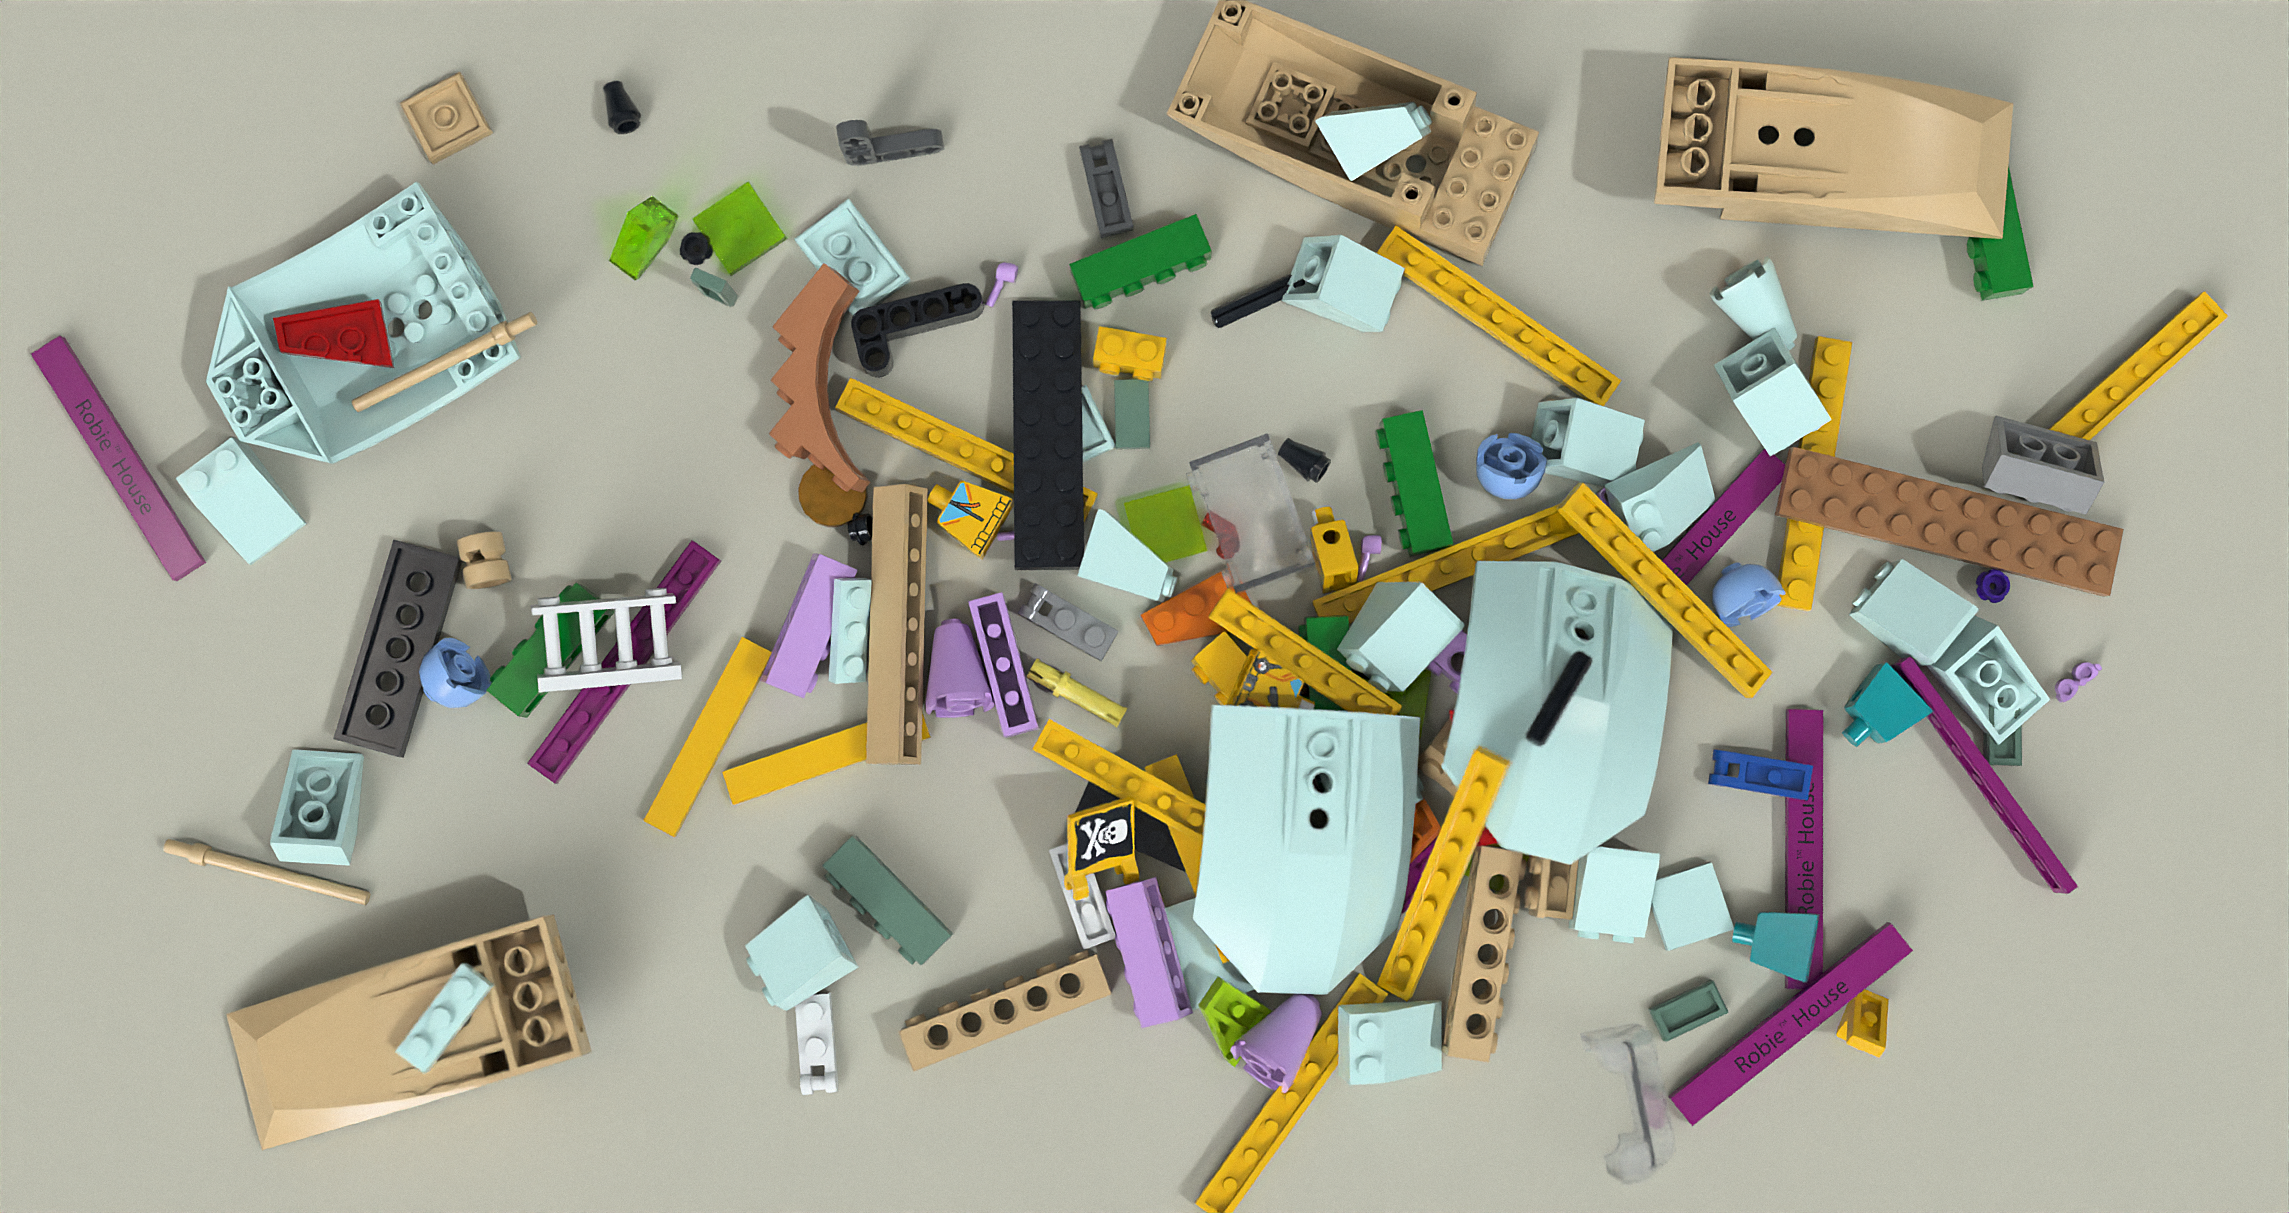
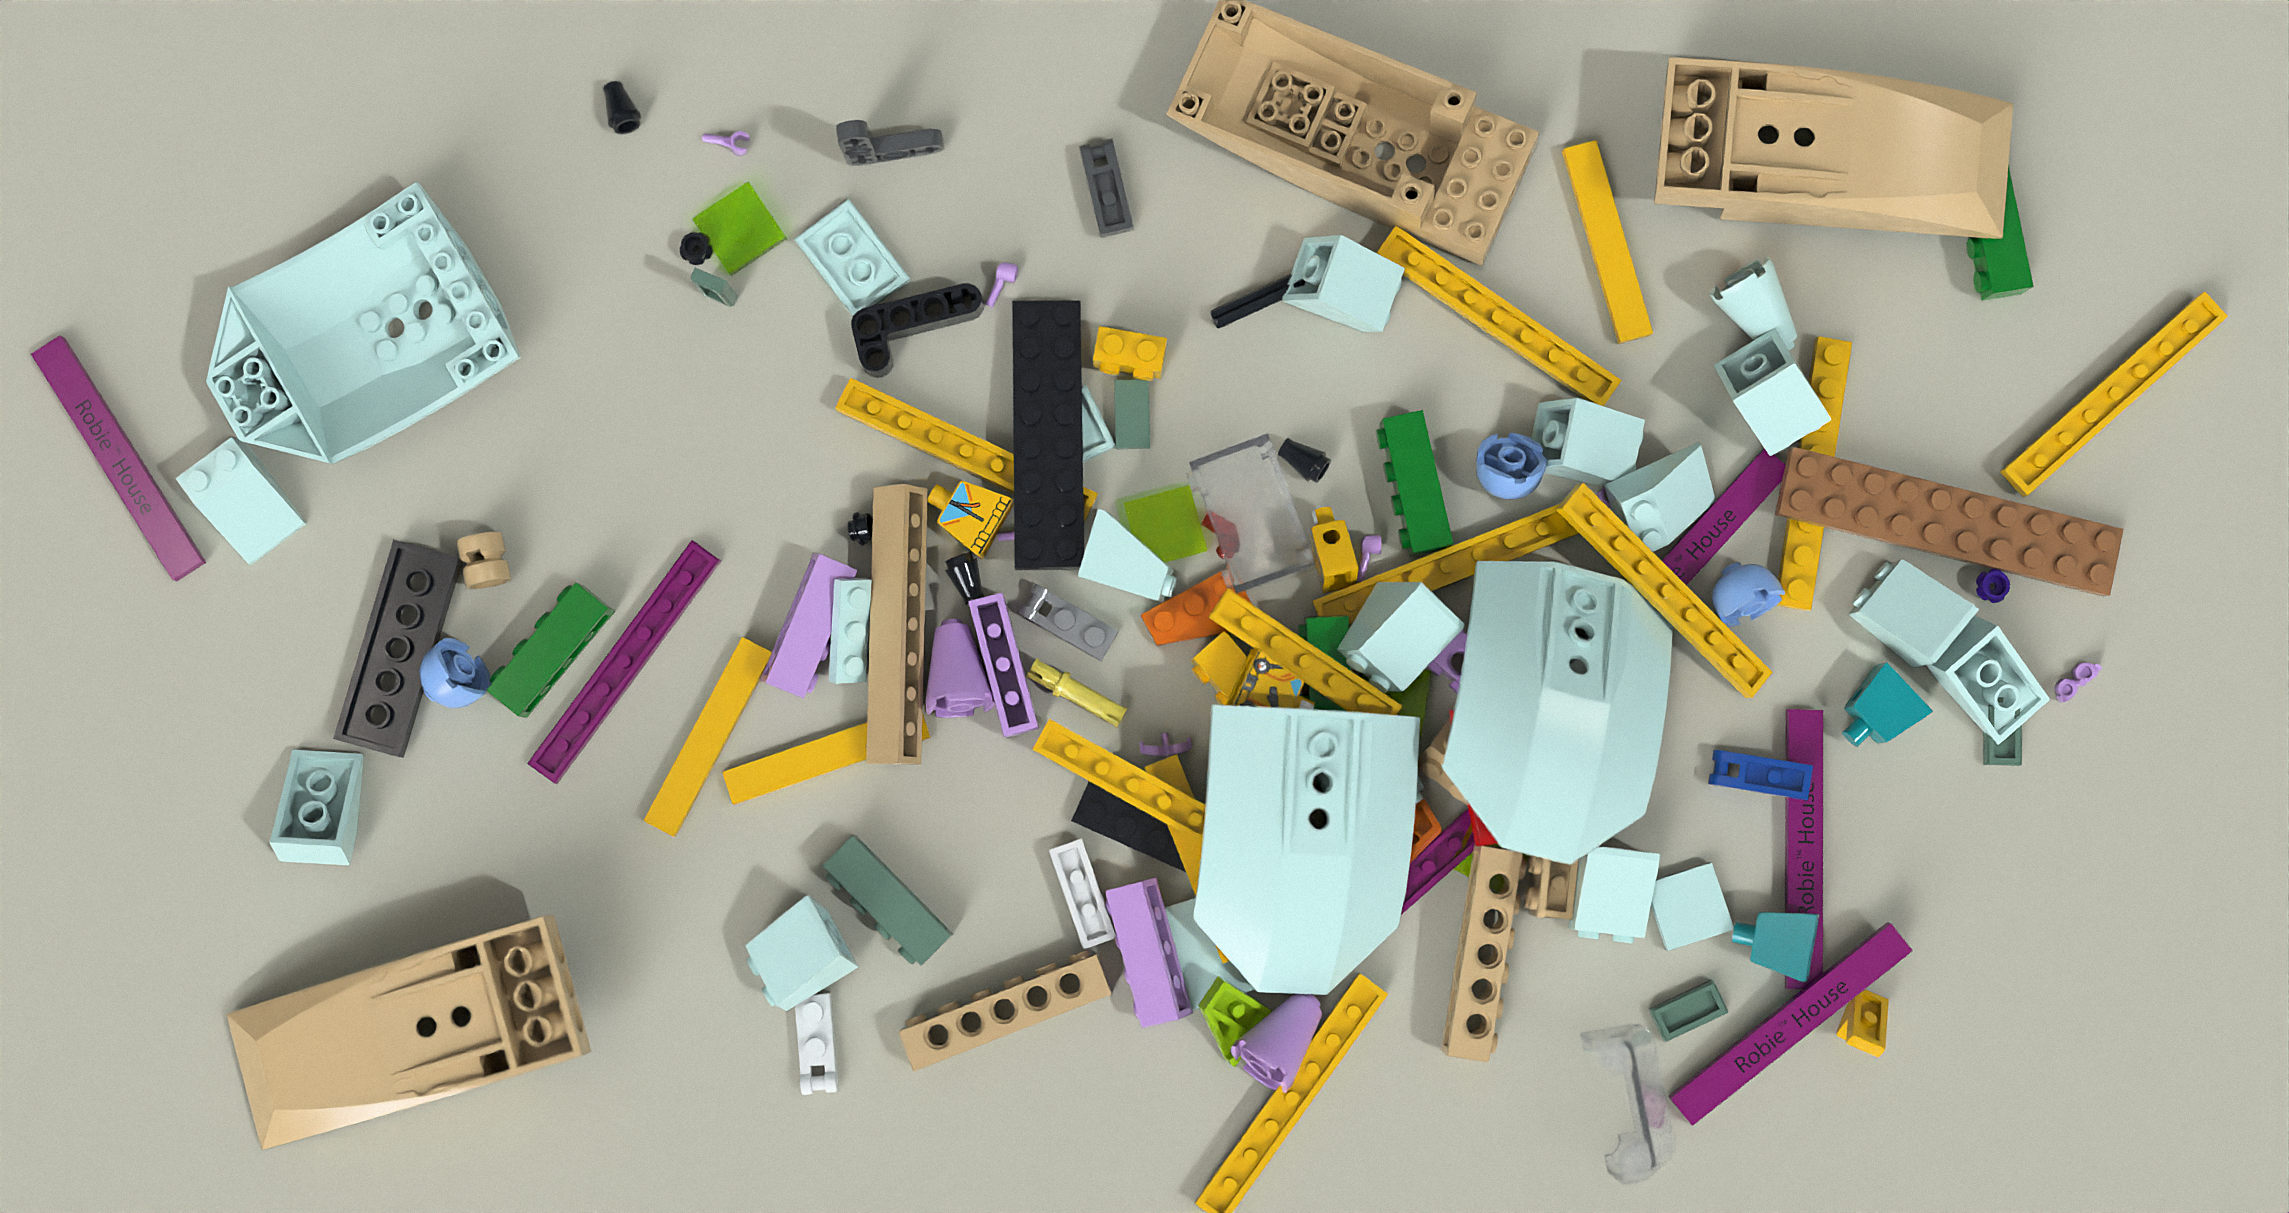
(203, 855): tan bar -> none
(337, 333): red wing -> none
(444, 1017): light aqua plate -> none
(446, 118): tan tile -> none
(500, 334): tan bar -> none
(591, 672): white fence -> none
(643, 236): clear neon green slope -> none
(728, 141): none -> lavender hand
(802, 381): nougat arch -> none
(826, 501): pearl gold tile -> none
(965, 575): none -> black cone
(1098, 841): flag -> none
(1140, 262): green brick -> none
(1165, 749): none -> lavender piece
(1372, 134): light aqua slope -> none
(1389, 1041): light aqua slope -> none
(1444, 872): yellow plate -> none
(1559, 698): black axle -> none
(1607, 242): none -> yellow tile
(1987, 780): magenta tile -> none
(2042, 465): light grey slope -> none

